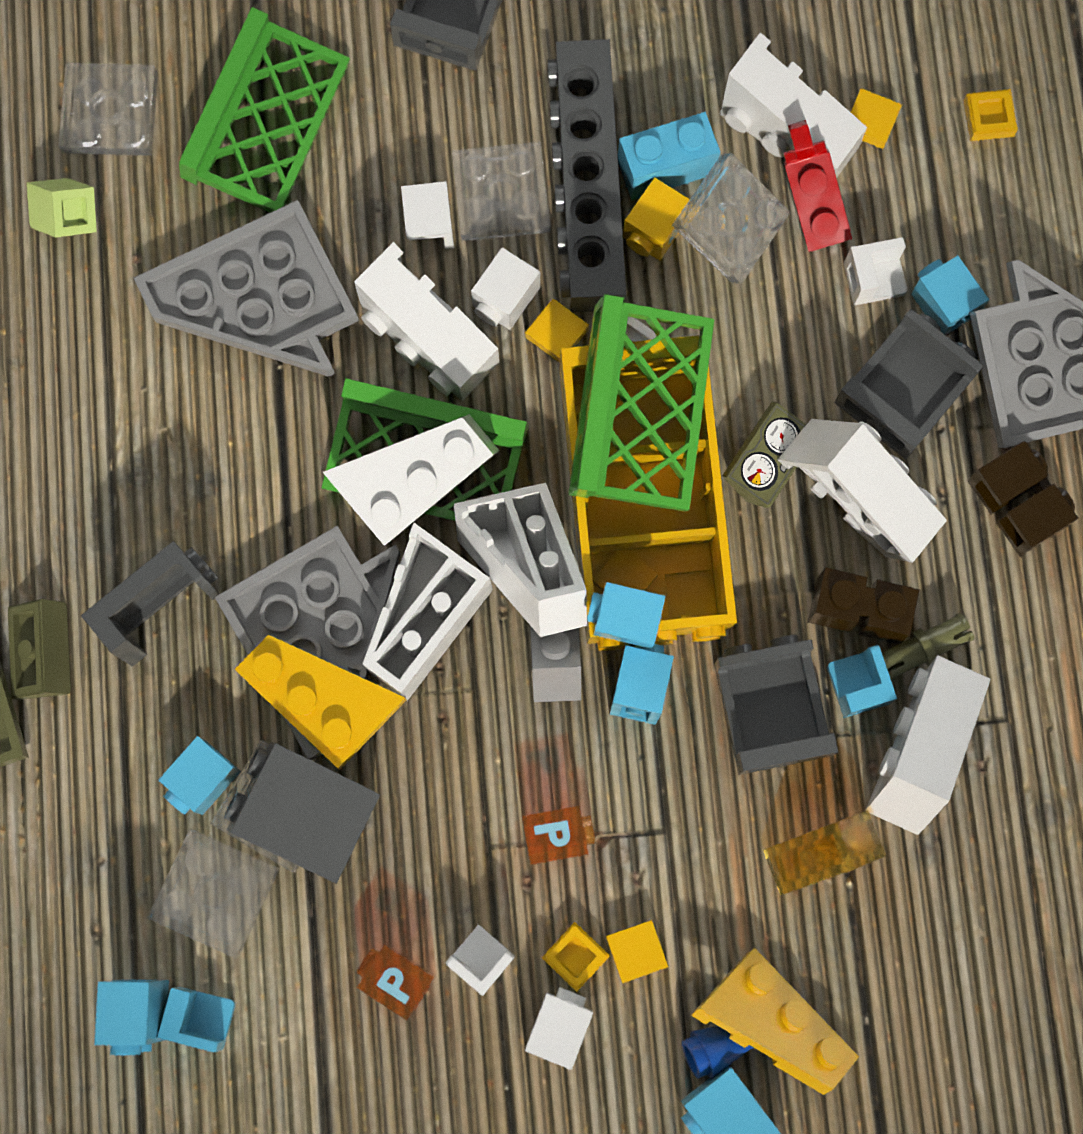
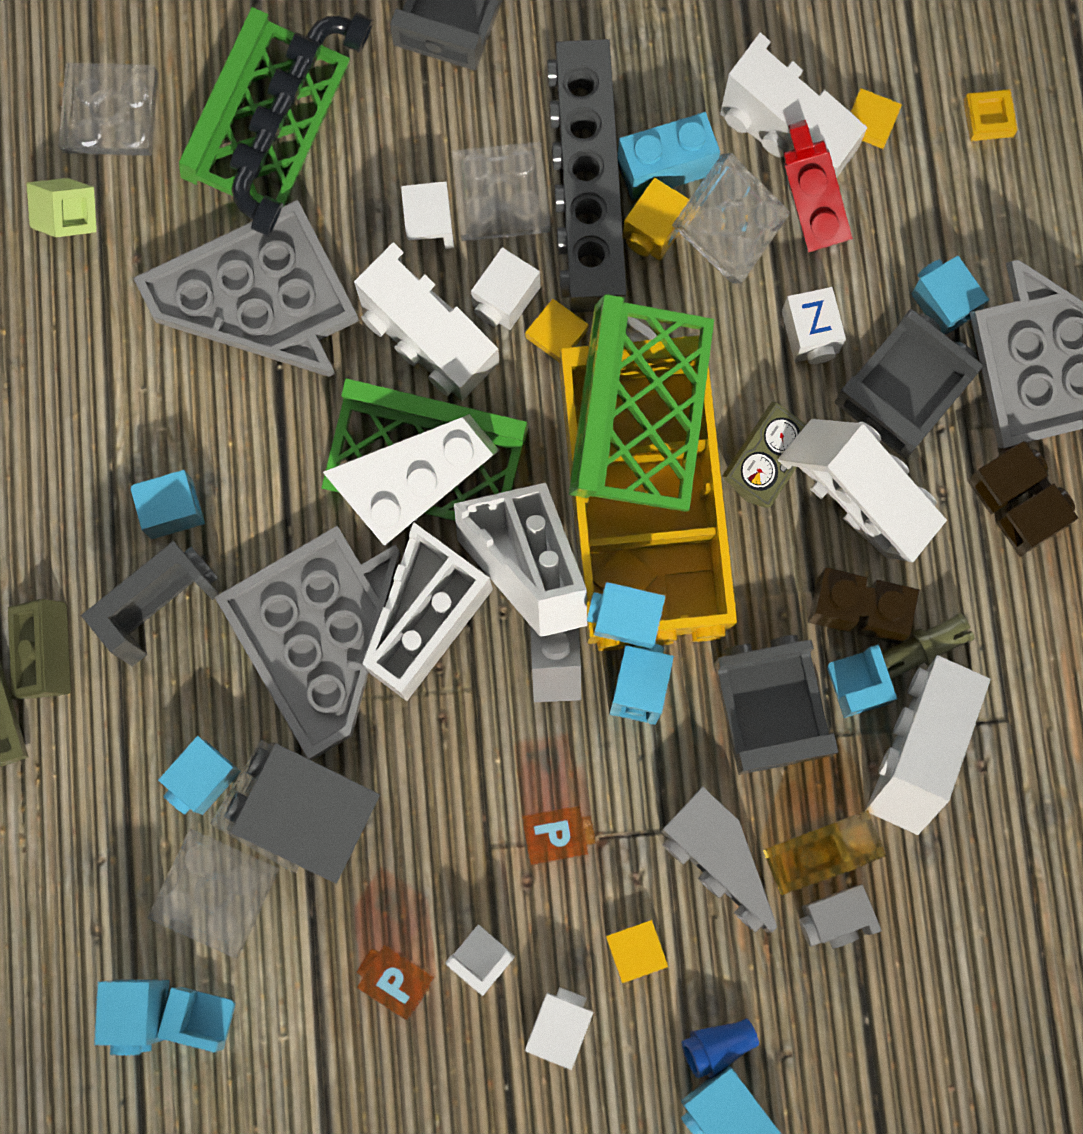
(167, 504): none -> medium azure panel
(269, 122): none -> black bar
(318, 698): yellow wing -> none
(575, 956): yellow tile -> none
(717, 846): none -> light grey slope
(775, 1019): yellow wing -> none
(813, 326): none -> white brick
(839, 918): none -> light grey brick
(876, 271): white panel -> none

